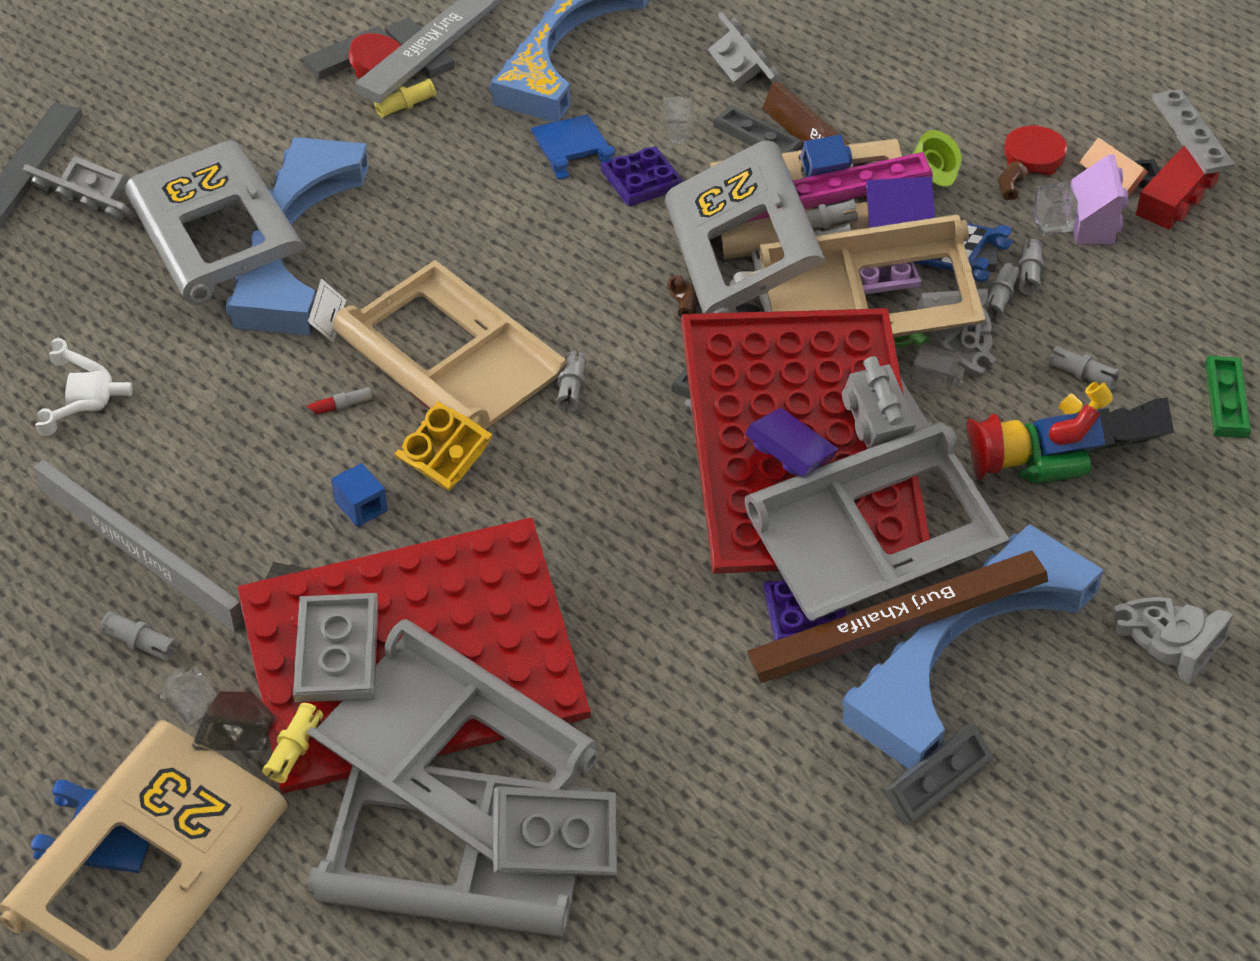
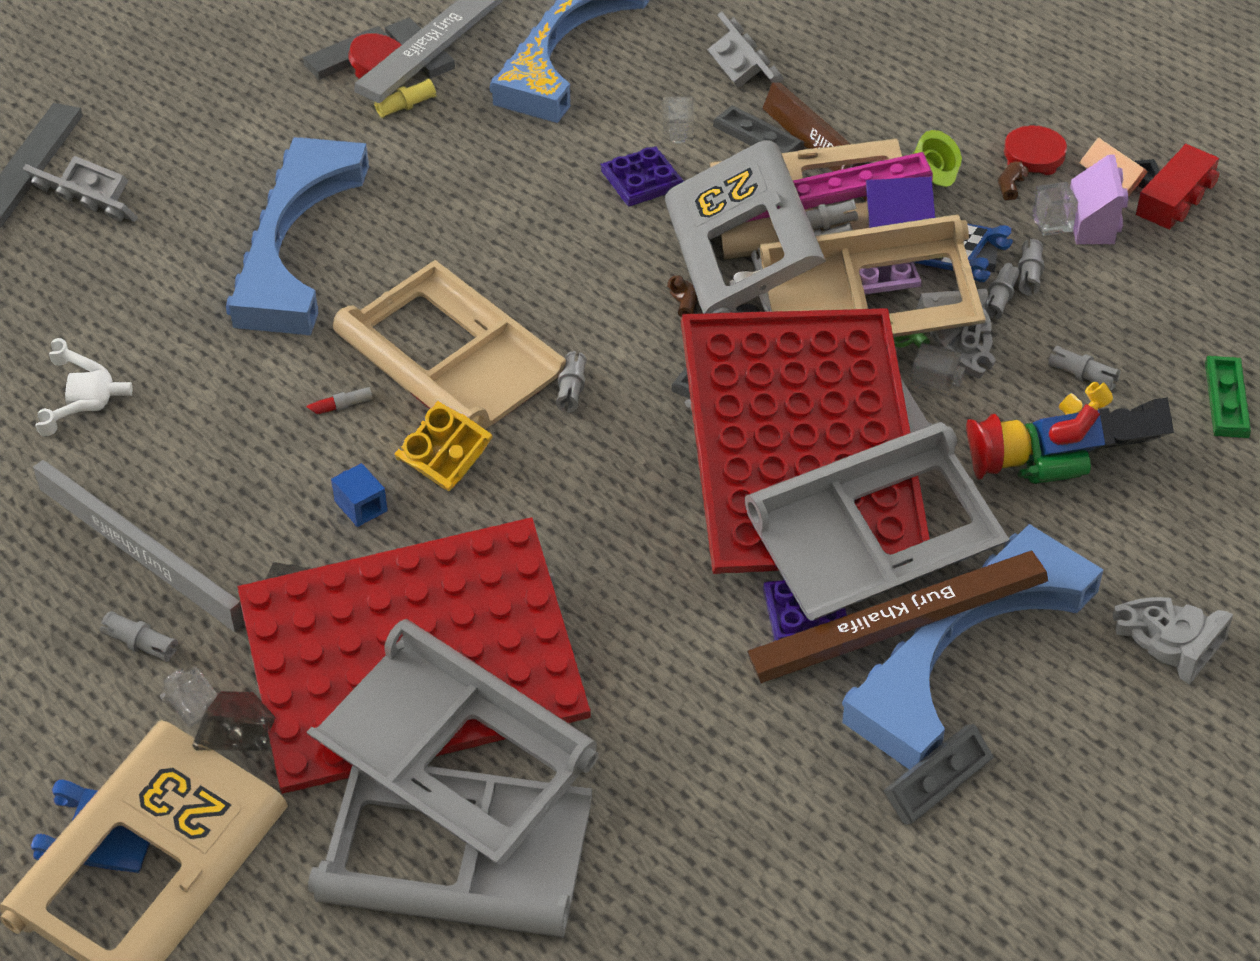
(197, 187): light grey piece -> none
(292, 743): light yellow pin -> none
(324, 309): white sticker -> none
(336, 647): light grey tile -> none
(554, 832): light grey tile -> none
(571, 140): blue flag -> none
(790, 442): dark purple tile -> none
(825, 155): blue brick -> none
(877, 404): light grey brick -> none
(1193, 131): light grey bracket -> none

